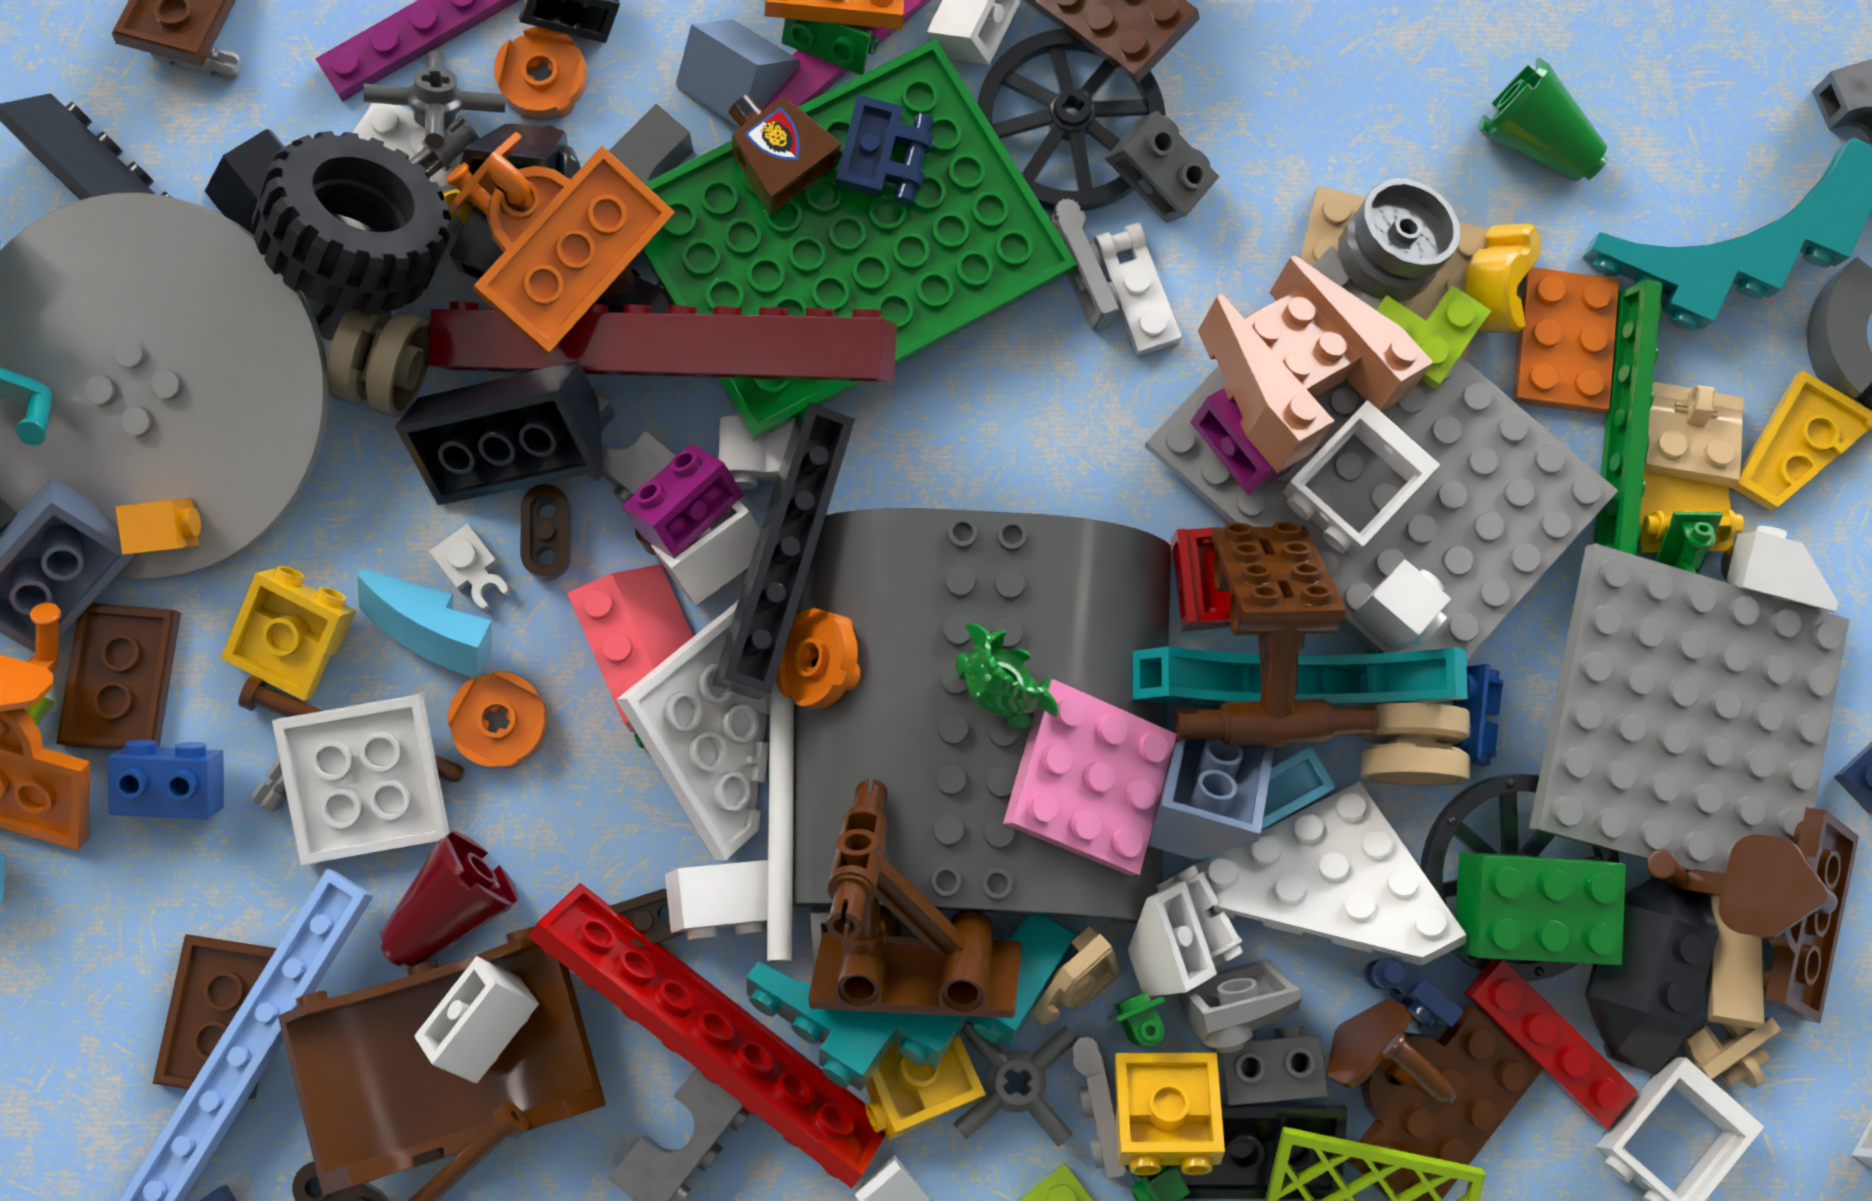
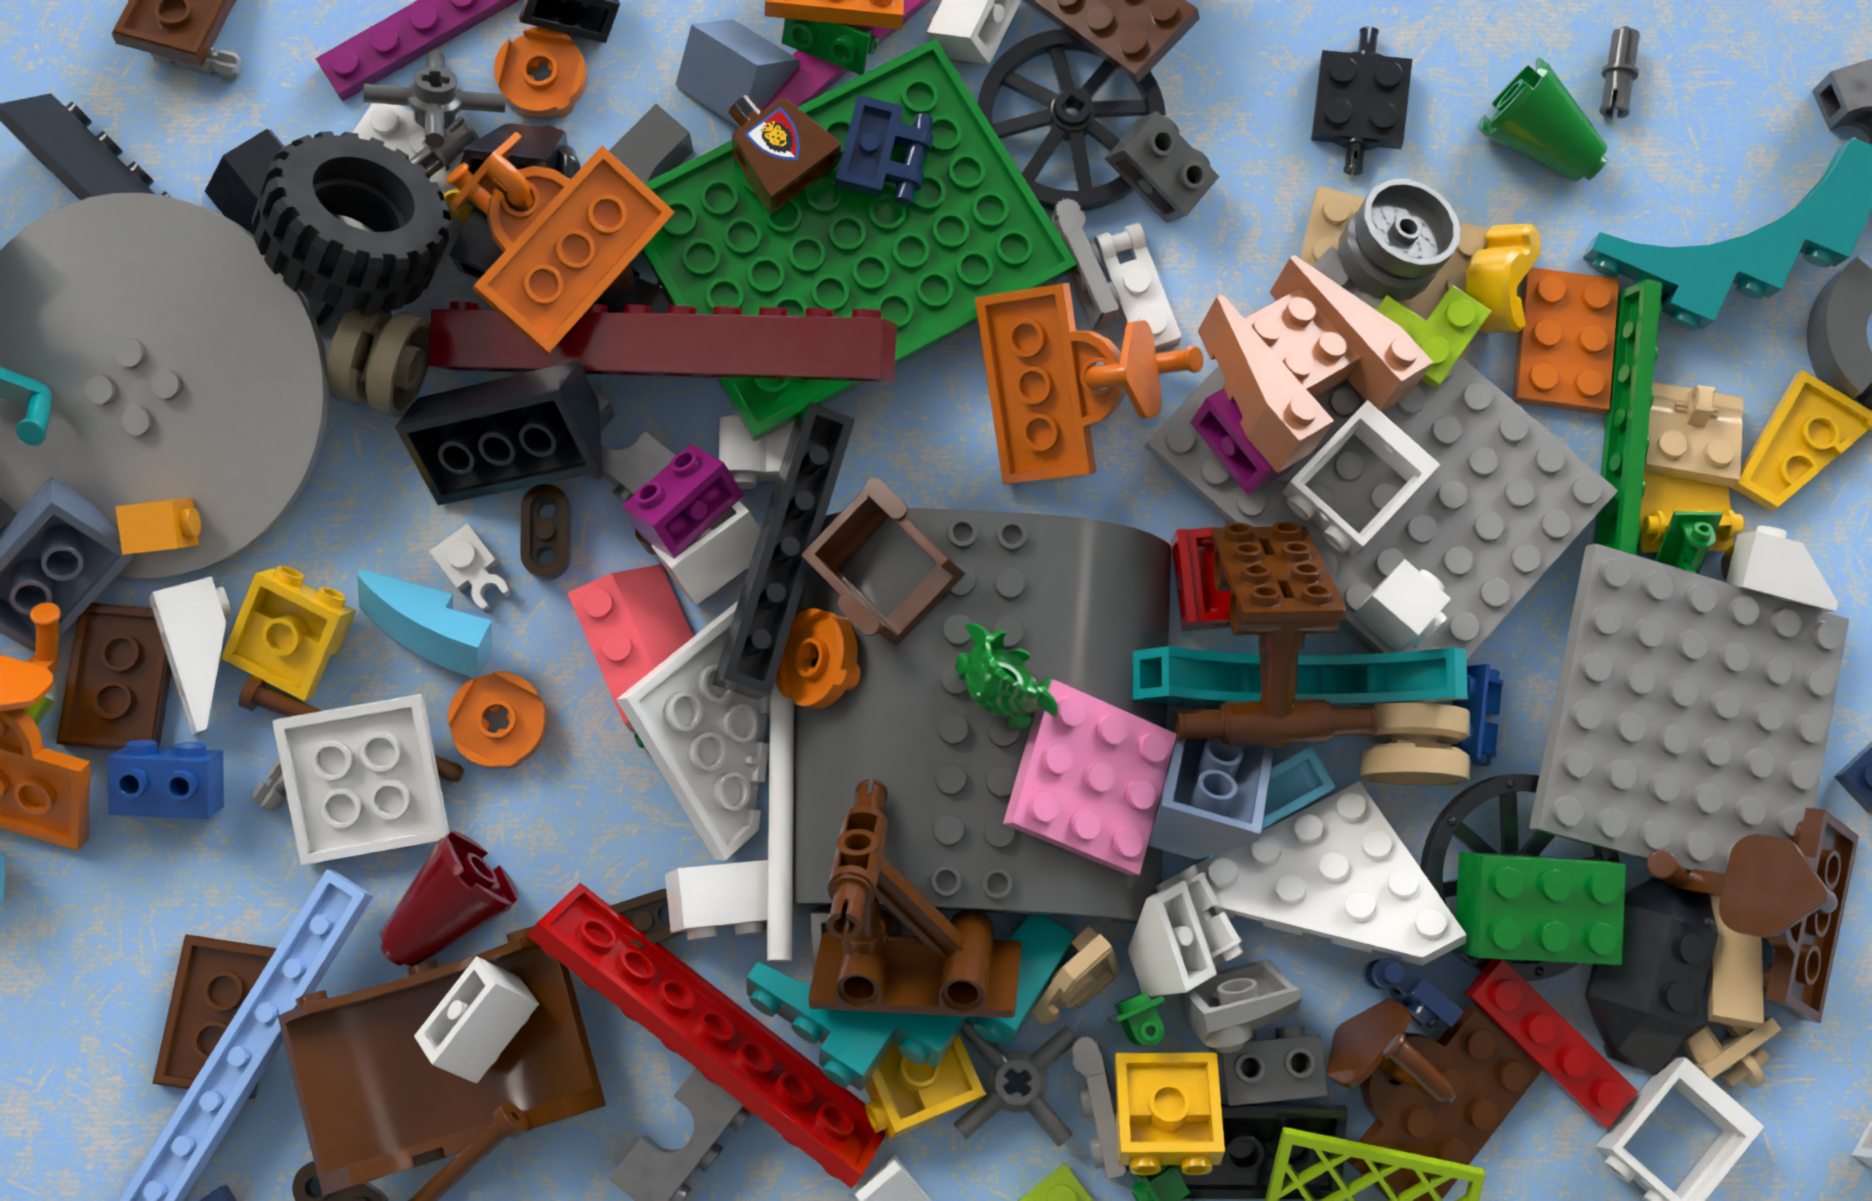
(193, 633): none -> white slope
(849, 533): none -> reddish brown piece
(1048, 382): none -> orange plate
(1361, 100): none -> black plate
(1620, 72): none -> dark grey axle

